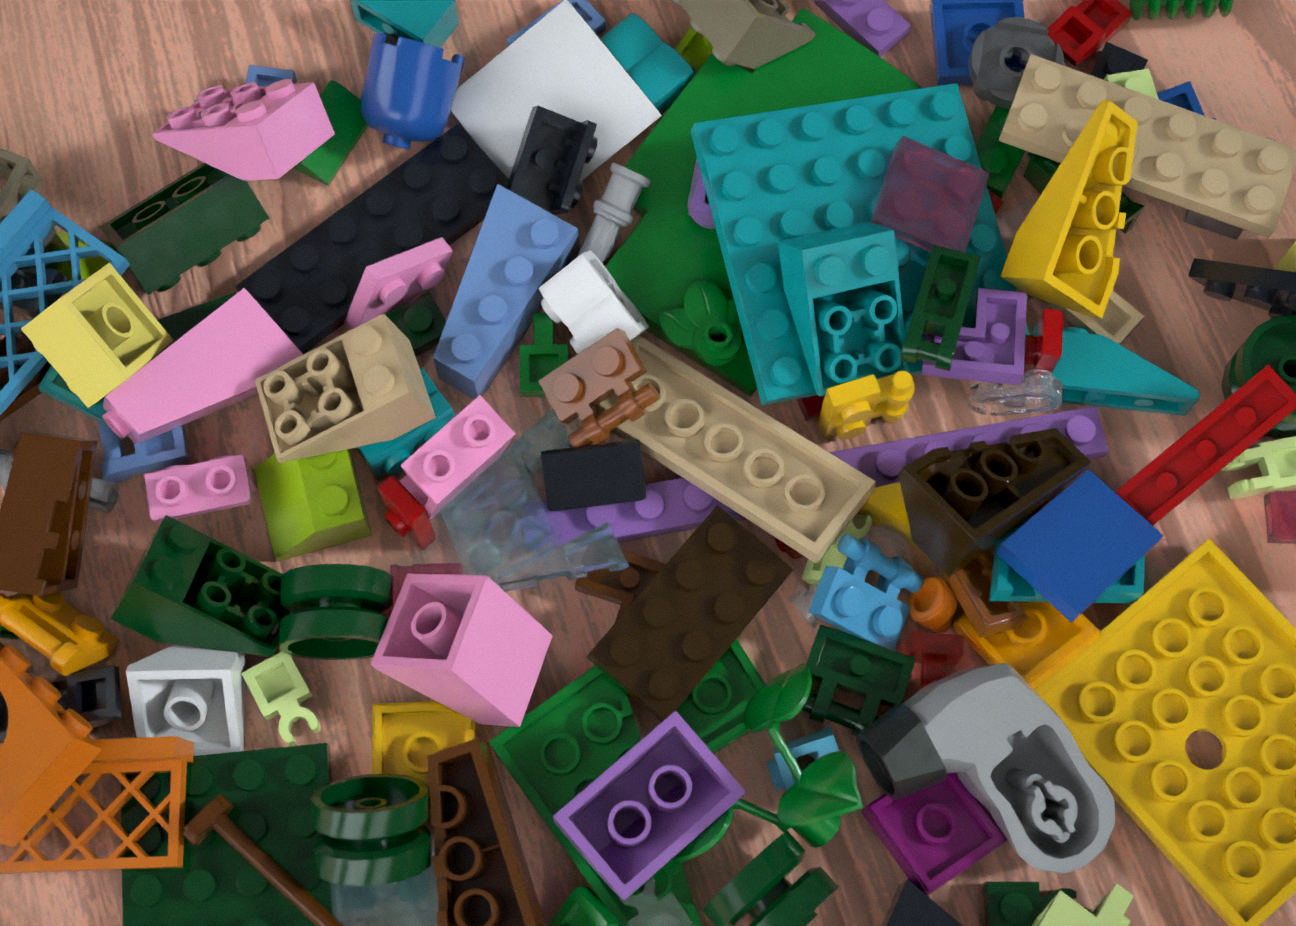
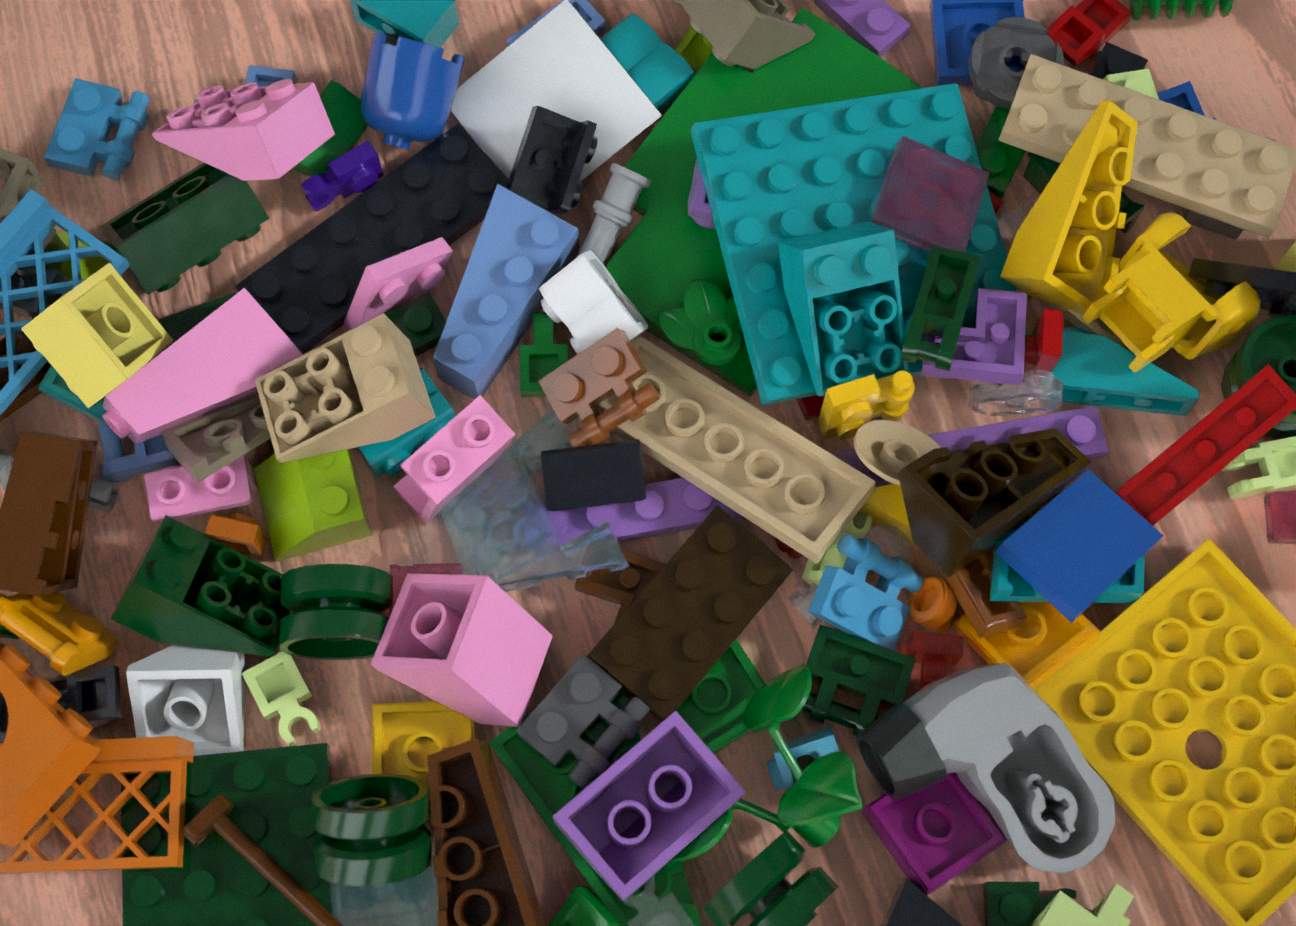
(86, 124): none -> dark azure plate
(218, 437): none -> dark tan wing
(238, 533): none -> orange plate
(347, 174): none -> dark purple plate
(406, 513): red plate -> none
(569, 713): none -> dark grey plate
(890, 446): none -> tan dish
(1160, 308): none -> yellow piece

